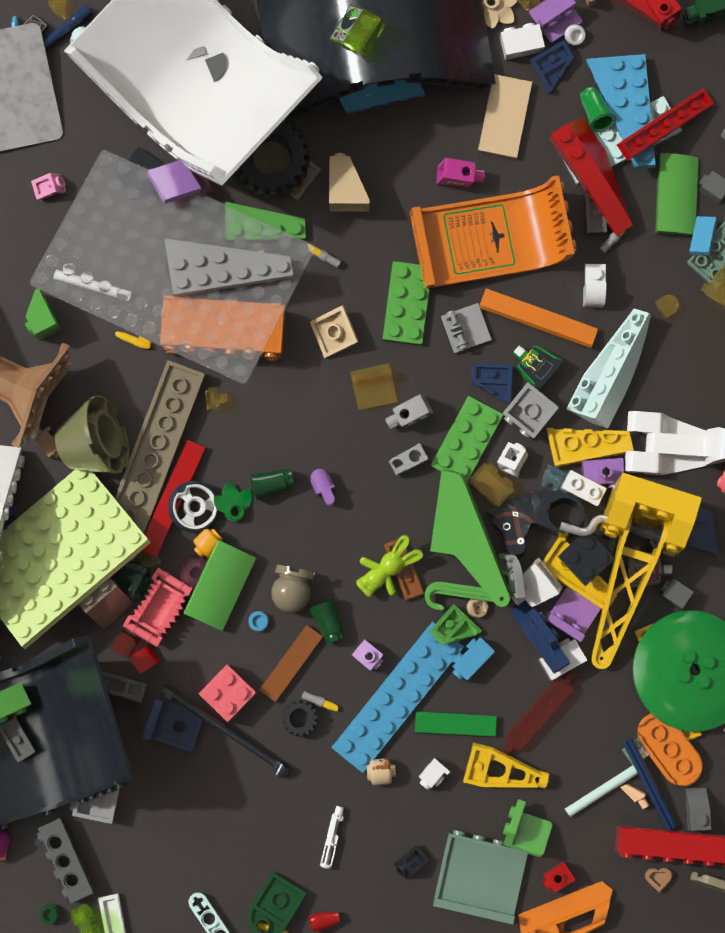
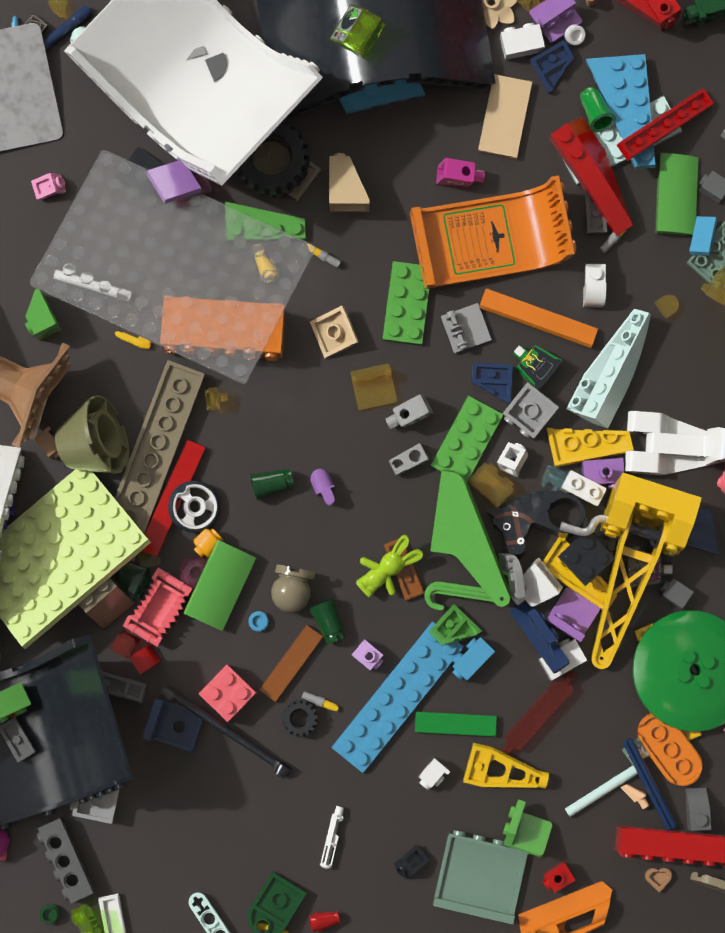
(208, 268): light grey wing -> none
(234, 499): green plate -> none
(380, 771): tan head -> none
(477, 608): tan tile -> none

